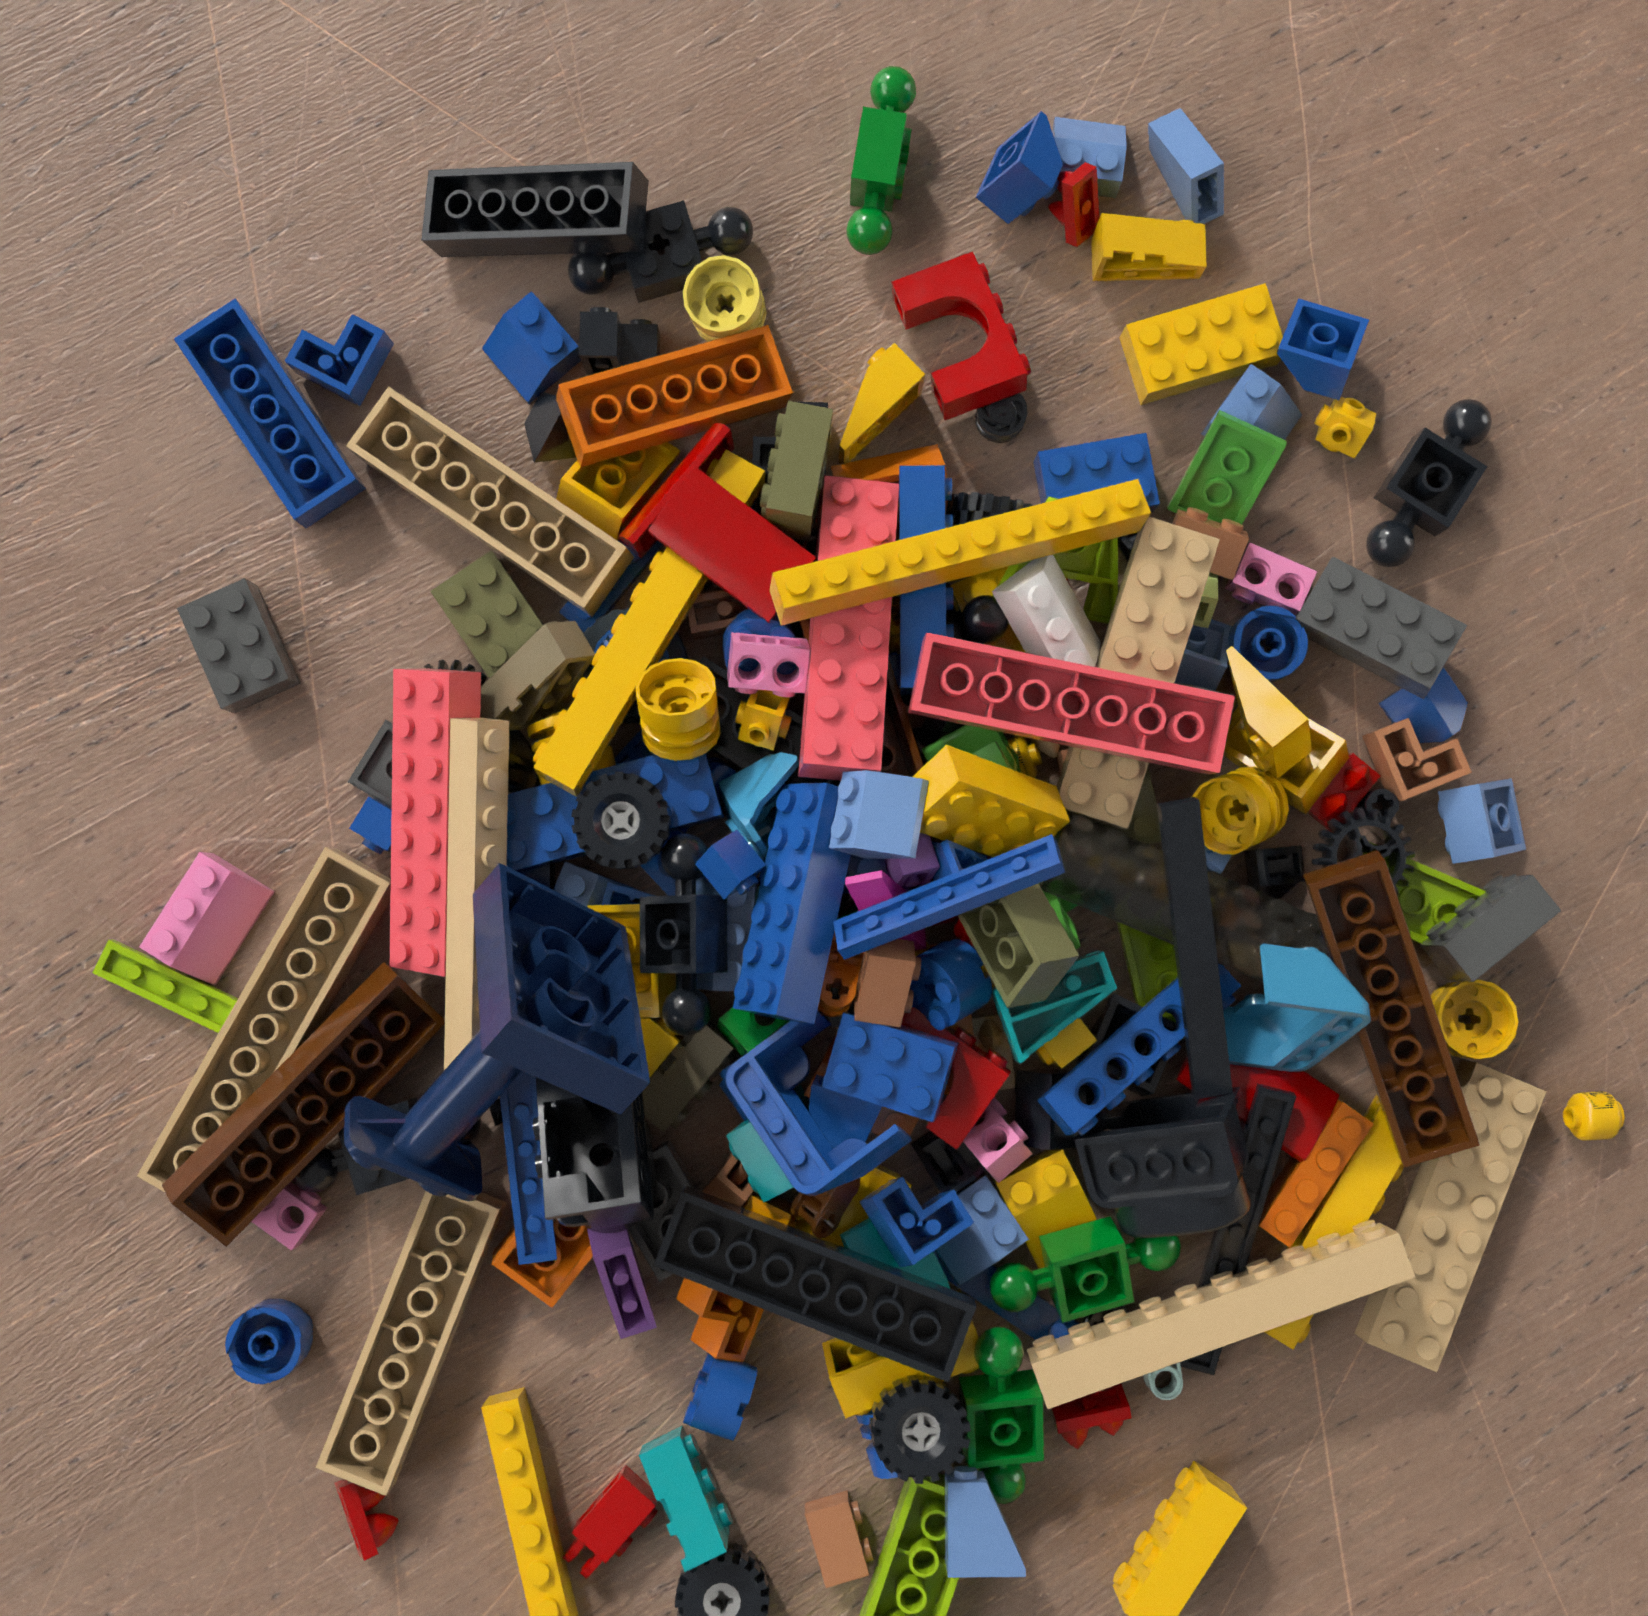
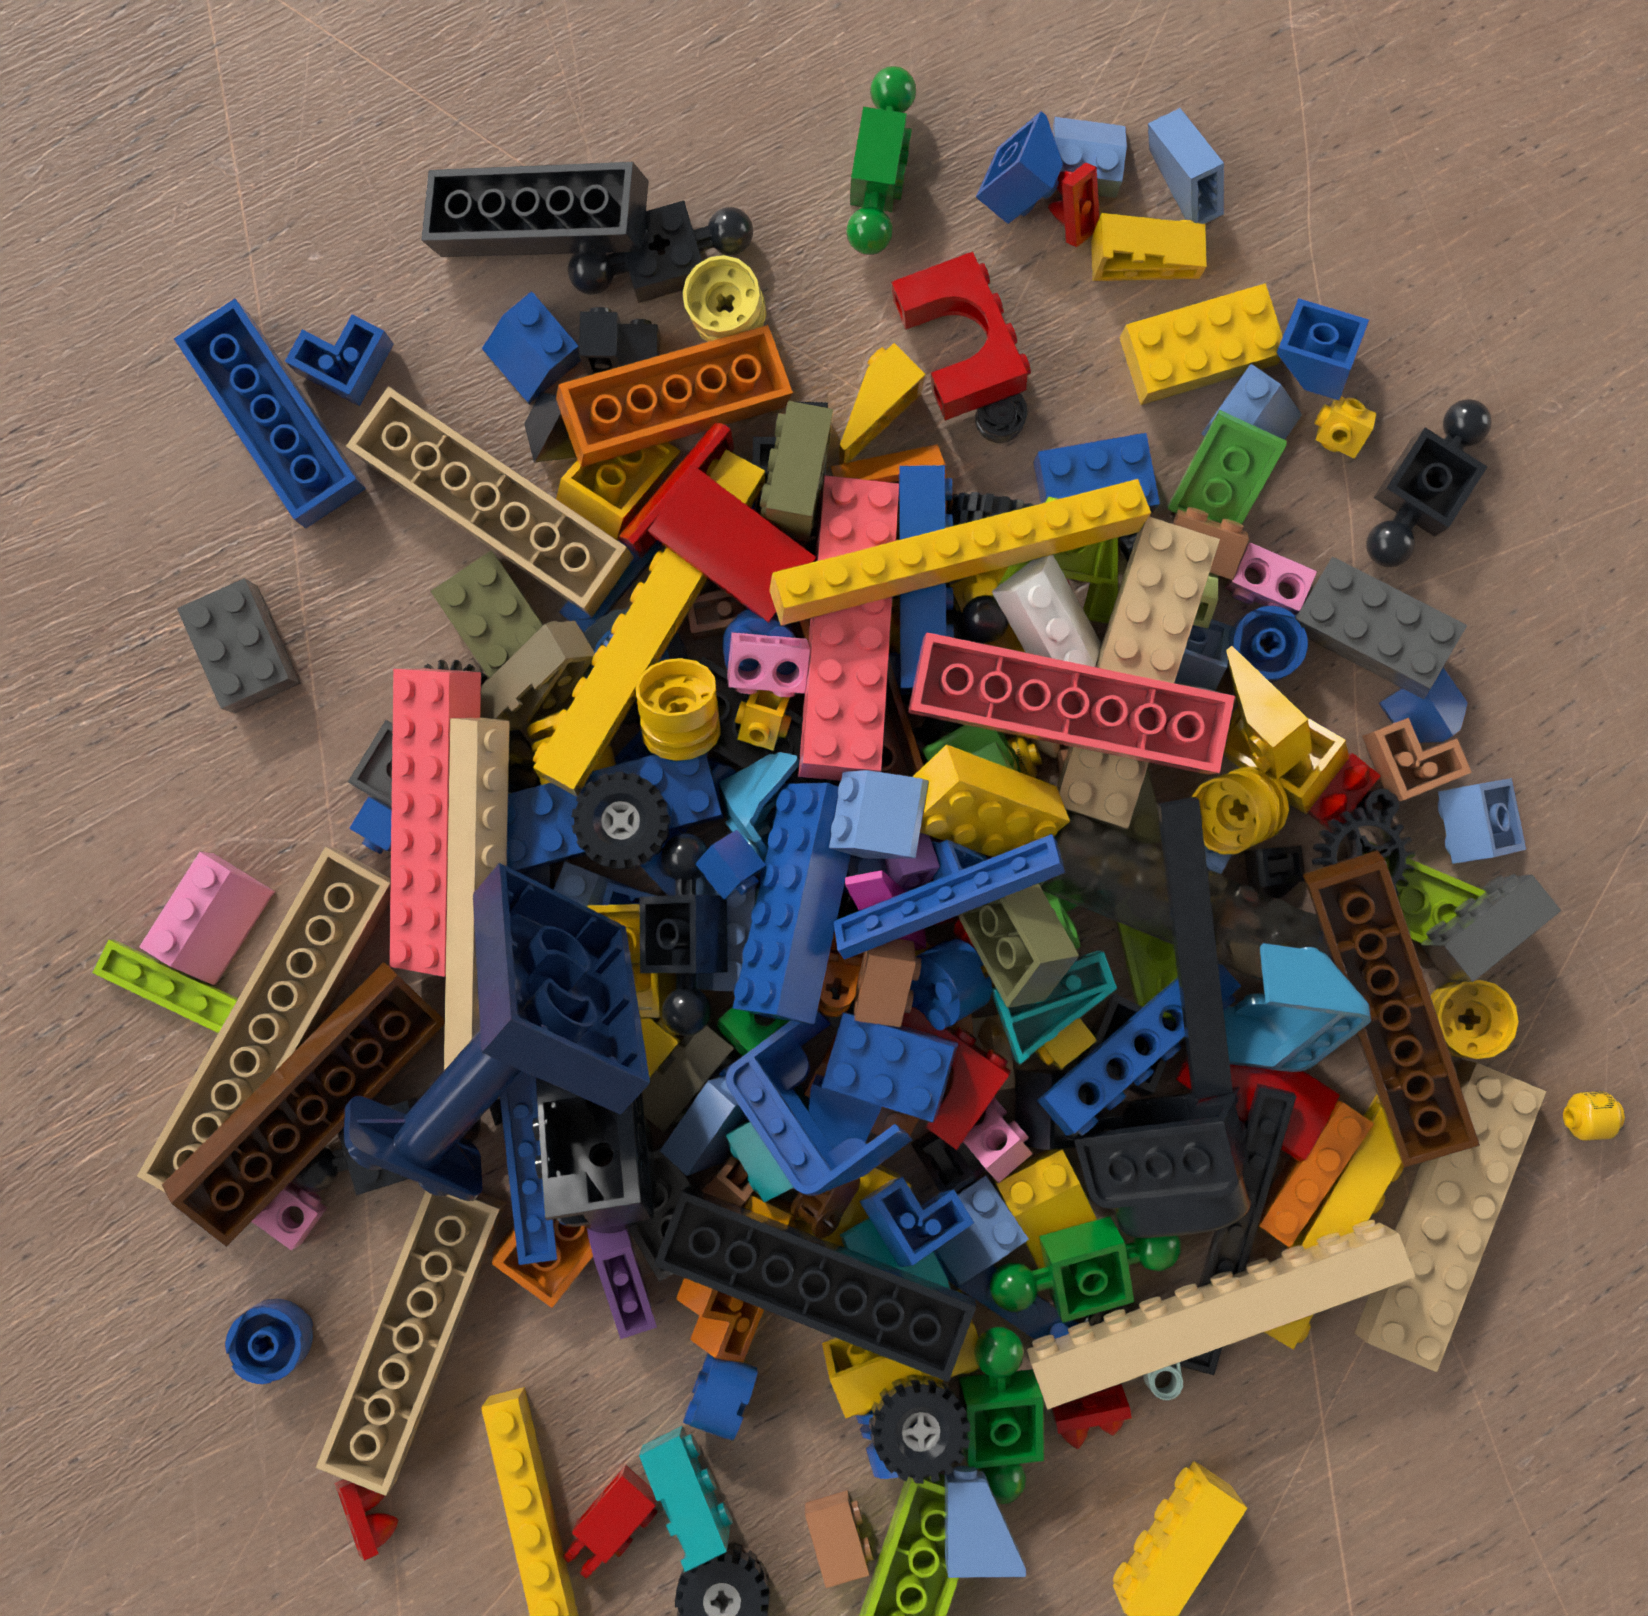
(701, 1134): none -> medium blue slope

